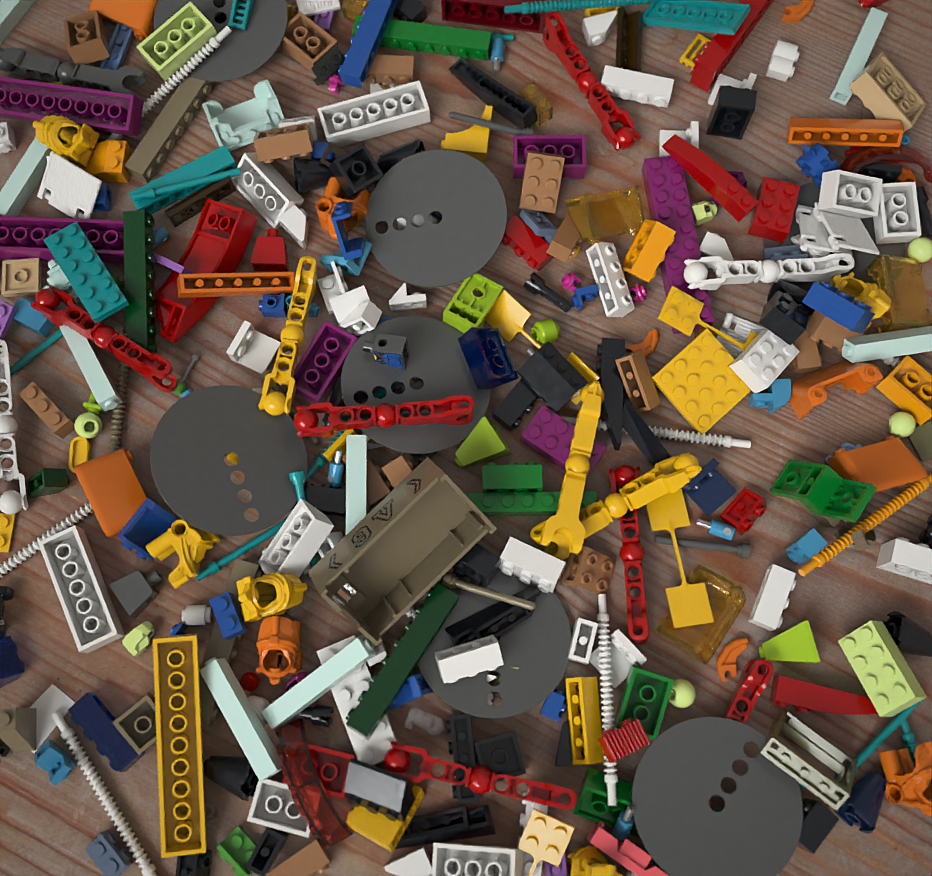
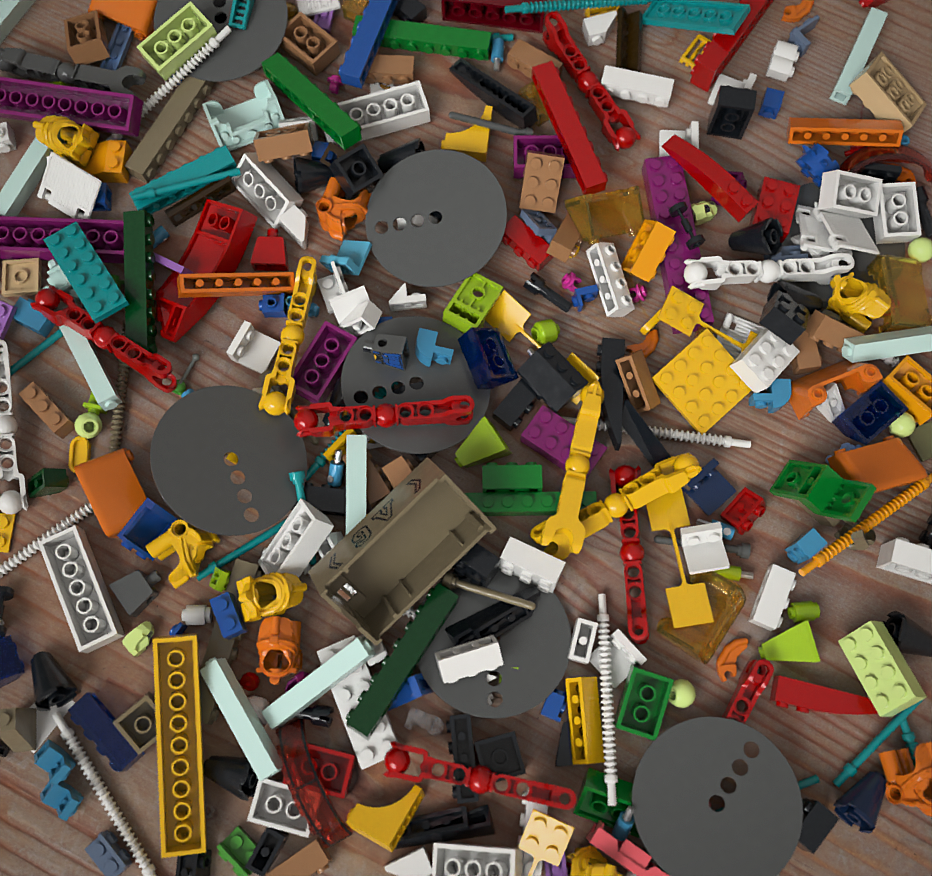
(50, 682): none -> black cone
(62, 798): none -> dark azure brick
(220, 579): none -> lime bracket
(312, 101): none -> green brick
(327, 65): pearl dark grey bracket -> none
(350, 248): blue panel -> none
(378, 790): slope -> none
(427, 350): none -> dark azure brick
(525, 56): none -> medium nougat brick
(568, 128): none -> red brick
(589, 571): medium nougat bracket -> none
(624, 740): red brick -> none
(650, 324): none -> yellow tile
(678, 210): none -> black wheel
(704, 548): none -> white bracket
(715, 246): white slope -> none
(734, 573): none -> lime piece
(758, 238): none -> black cone
(771, 103): none -> blue brick
(797, 35): none -> sand blue bracket
(801, 768): olive window -> none
(803, 611): none -> lime brick
(833, 404): none -> white slope
(839, 306): blue brick -> none
(870, 414): none -> clear blue slope

